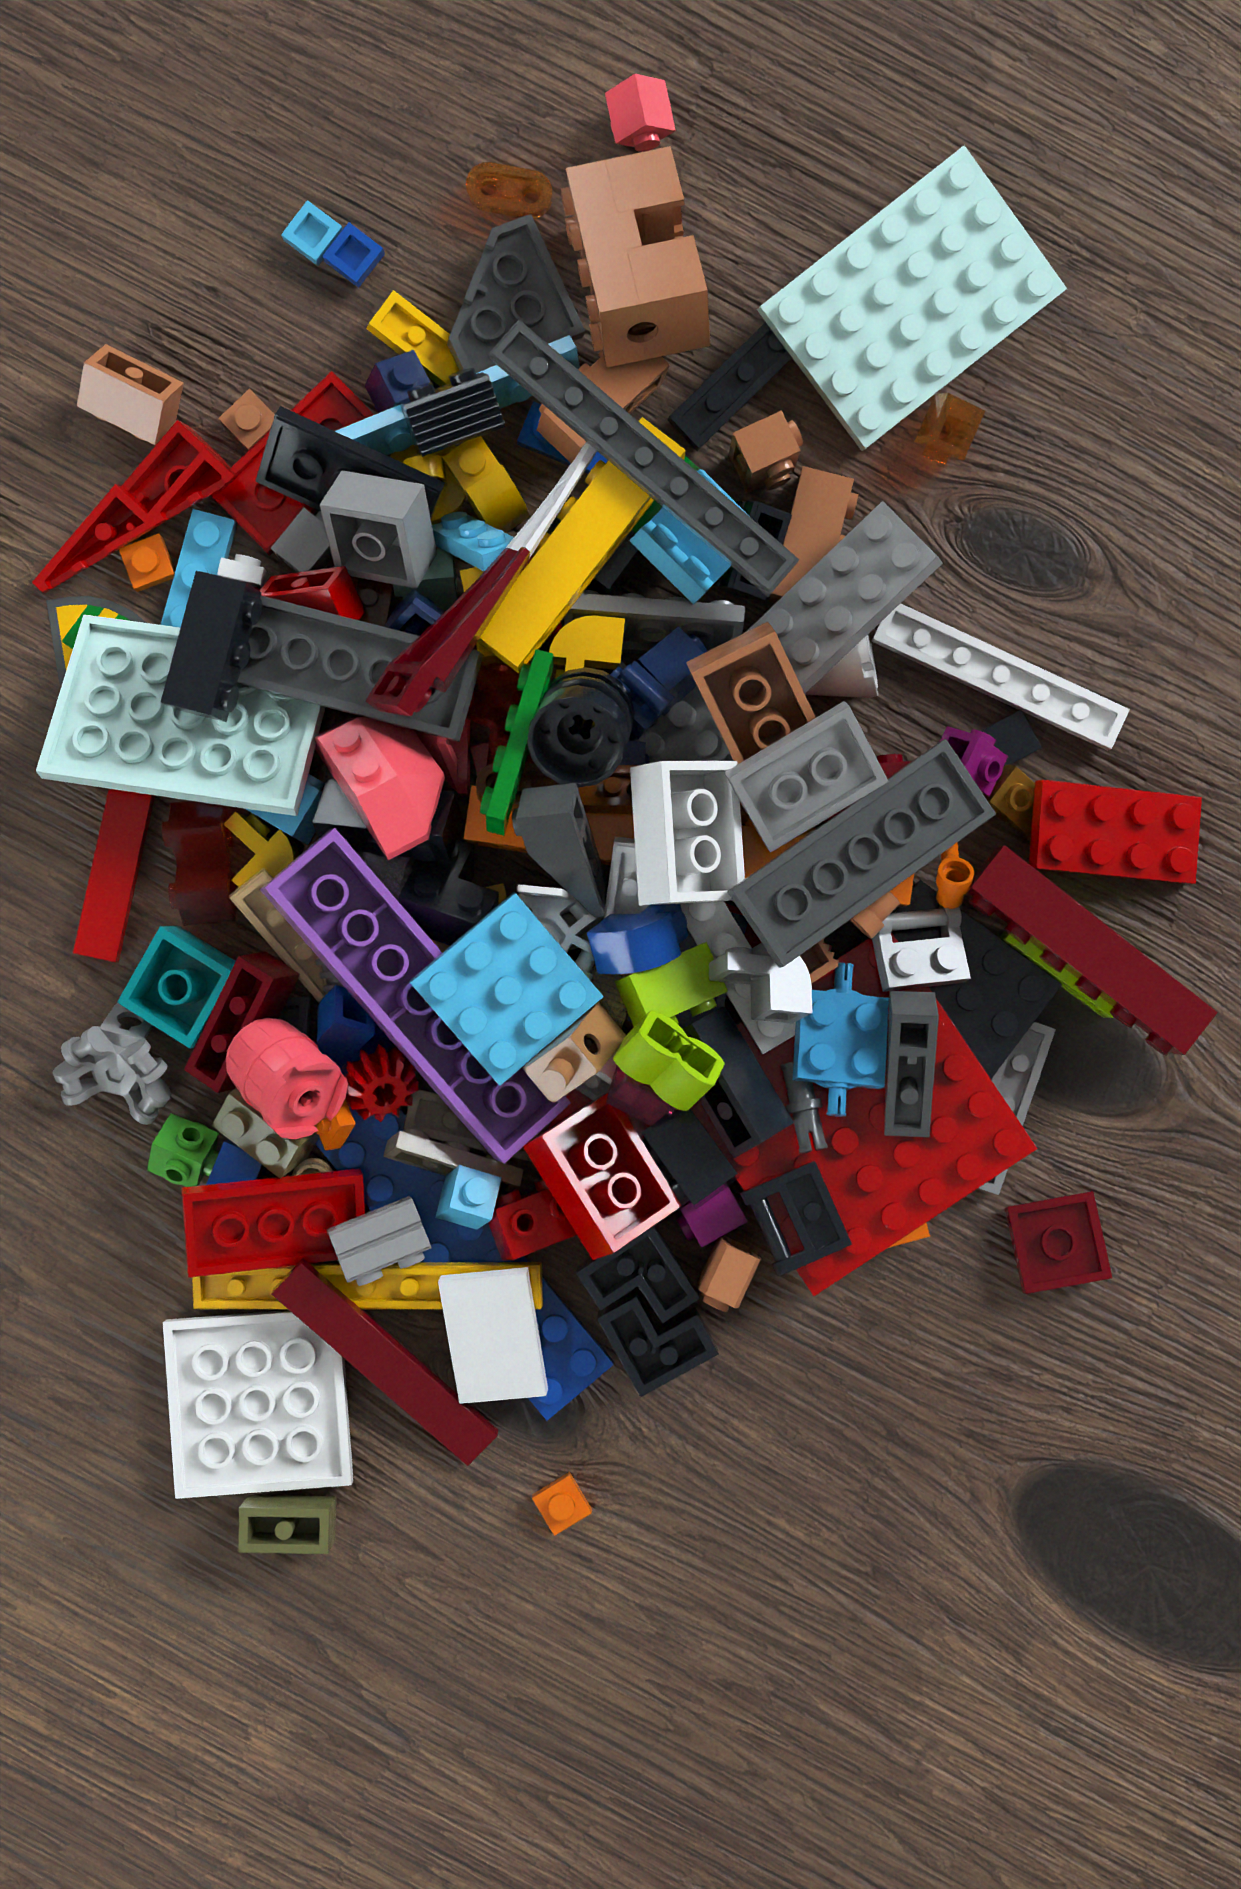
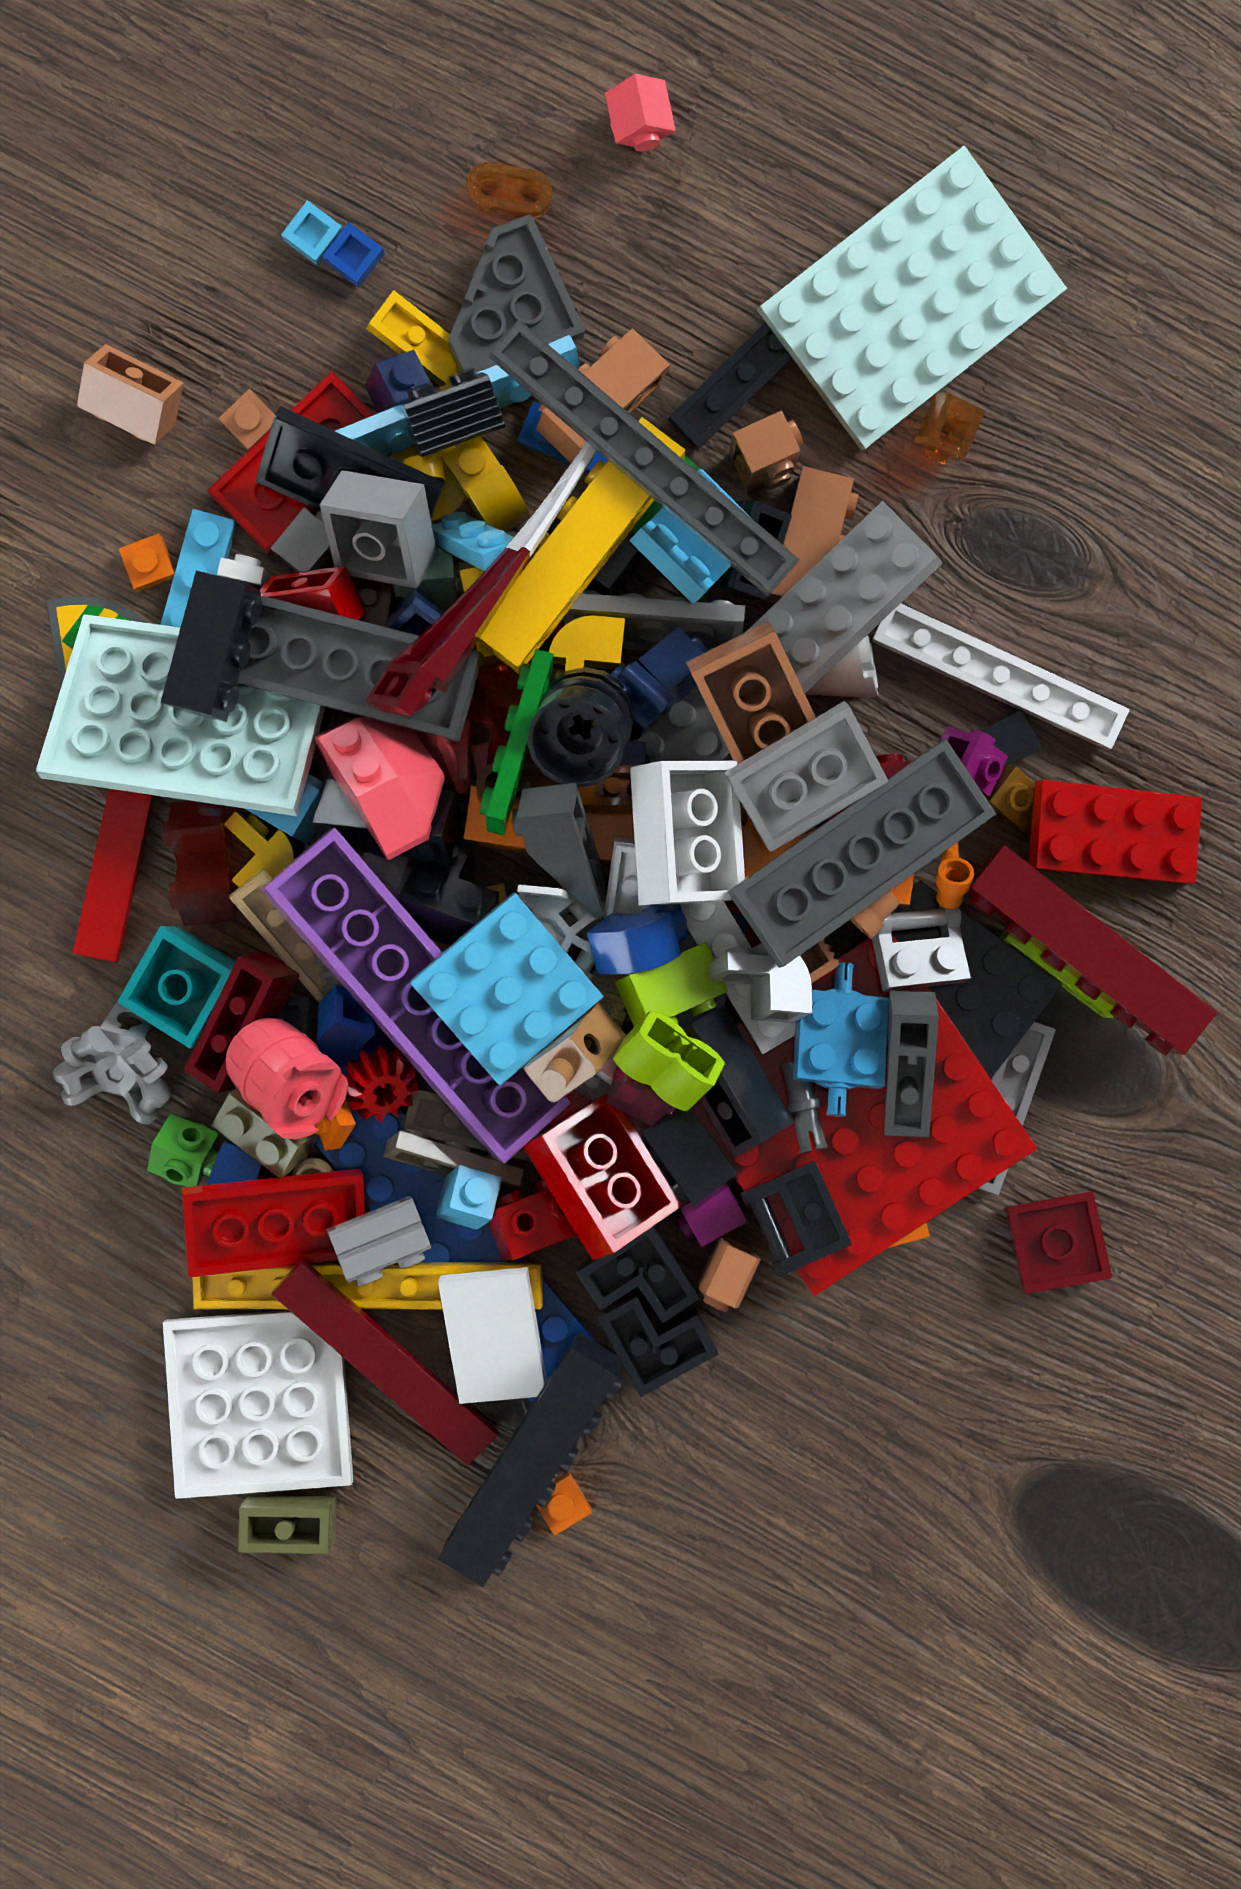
(165, 483): red wedge -> none
(531, 1460): none -> black brick
(634, 257): nougat piece -> none

